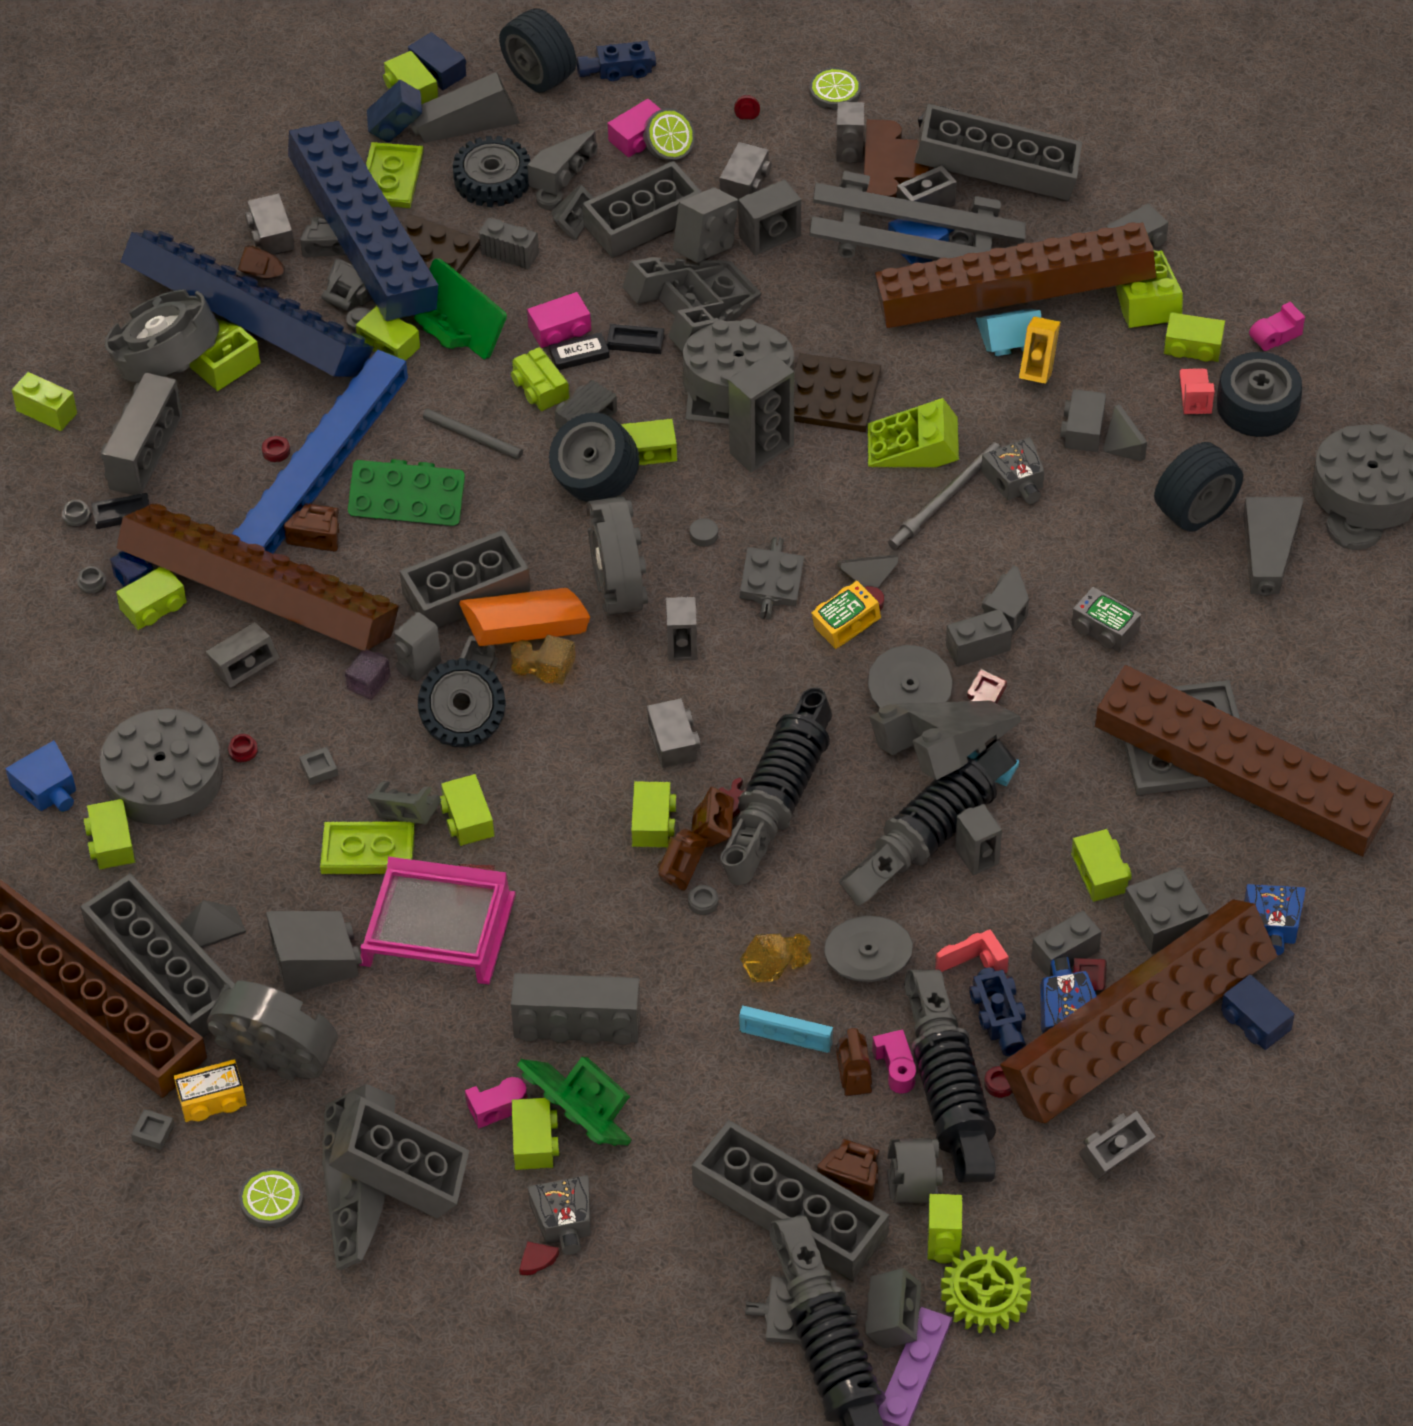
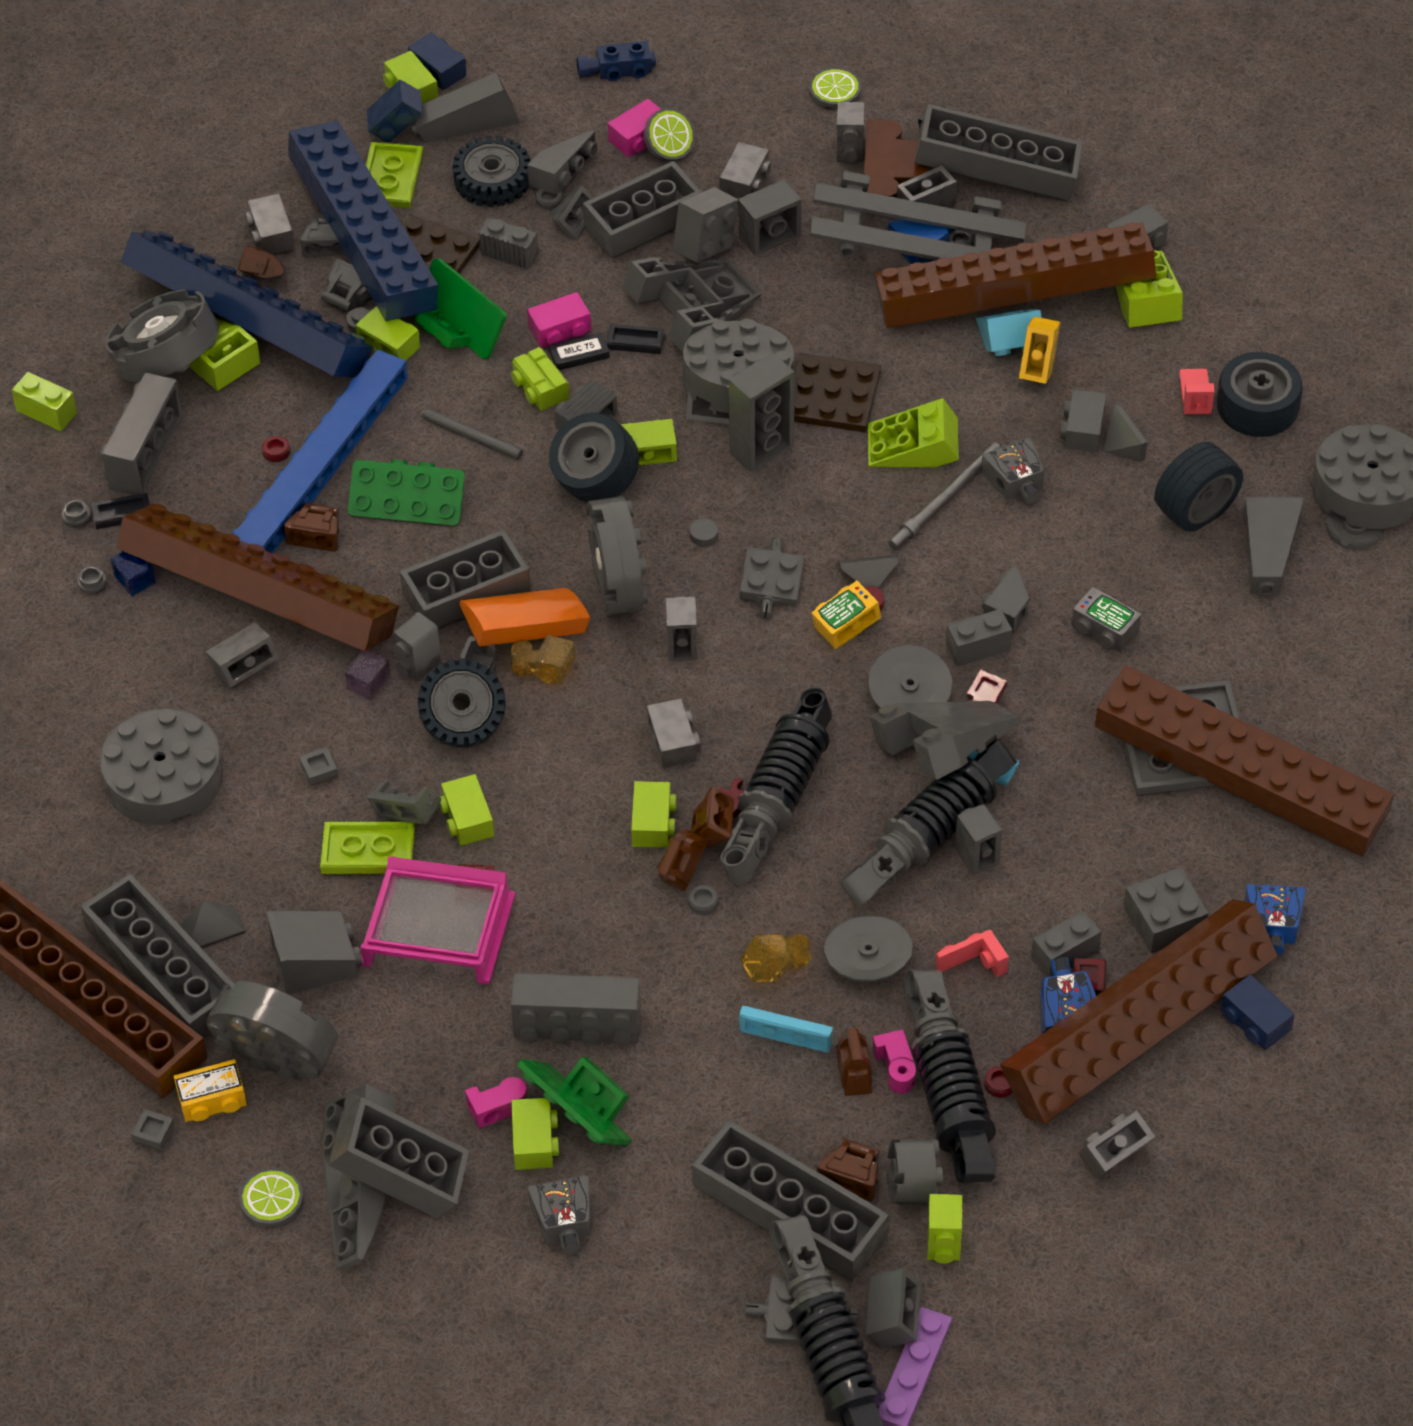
(43, 778): blue torso -> none
(110, 834): lime brick -> none
(151, 597): lime brick -> none
(242, 748): dark red plate -> none
(537, 1258): dark red tile -> none
(538, 50): black wheel -> none
(747, 107): dark red plate -> none
(984, 1273): lime gear -> none
(1002, 1014): dark blue brick -> none
(1100, 865): lime brick -> none
(1194, 337): lime brick -> none
(1278, 327): dark pink leg -> none

